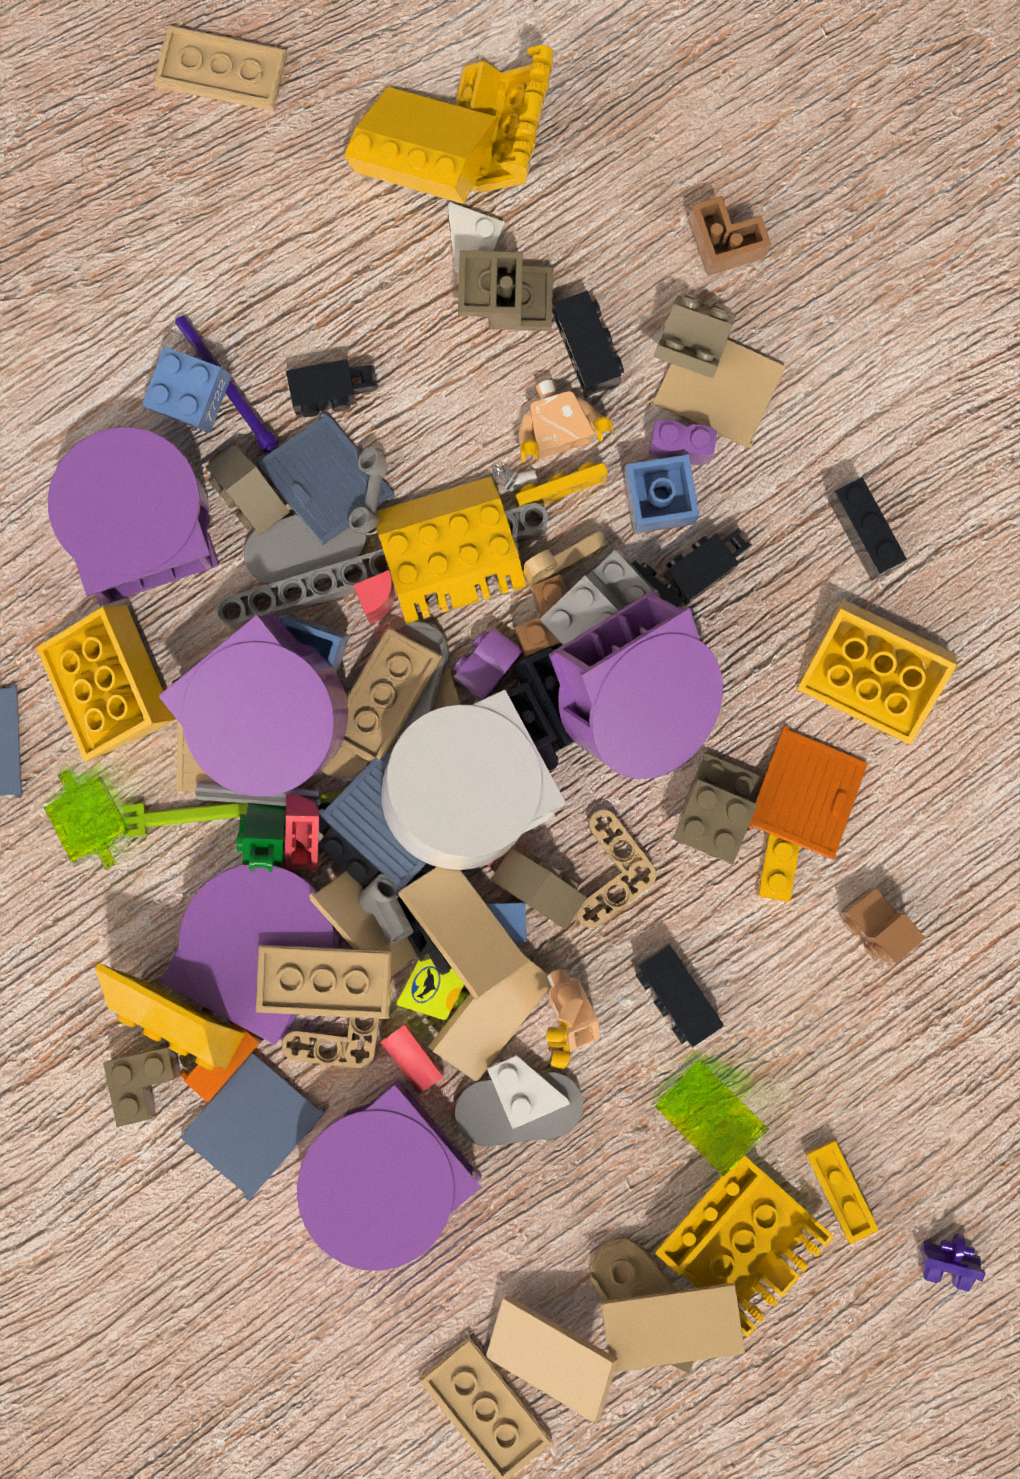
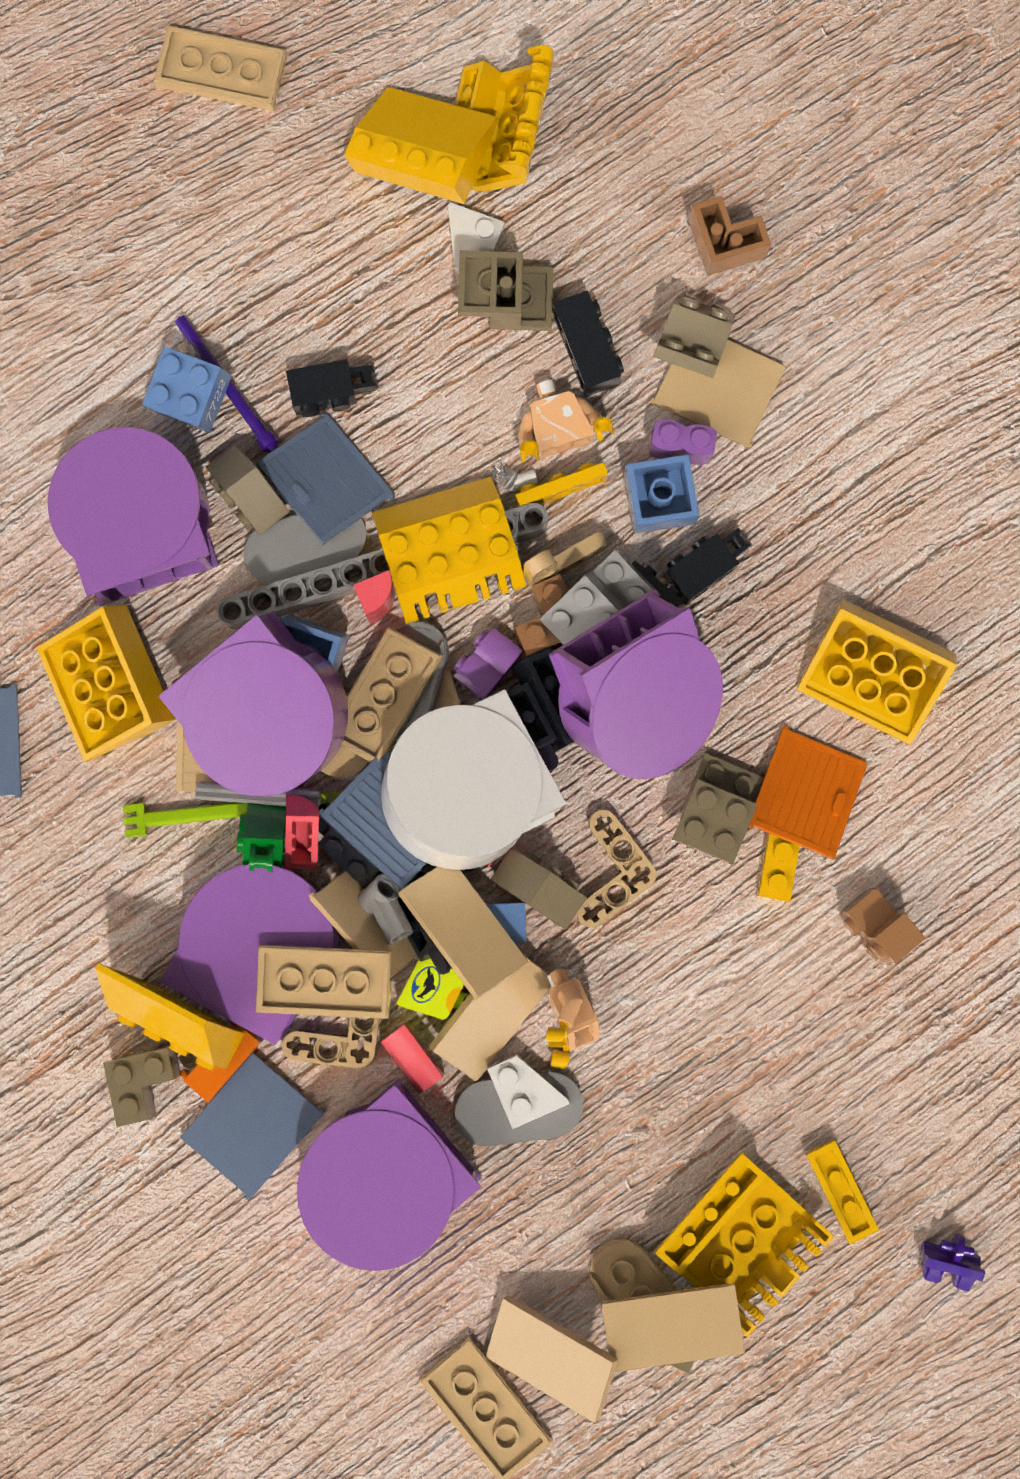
(86, 819): clear neon green plate -> none
(375, 465): light grey bar -> none
(678, 996): black brick -> none
(711, 1118): clear neon green plate -> none
(867, 529): black brick -> none

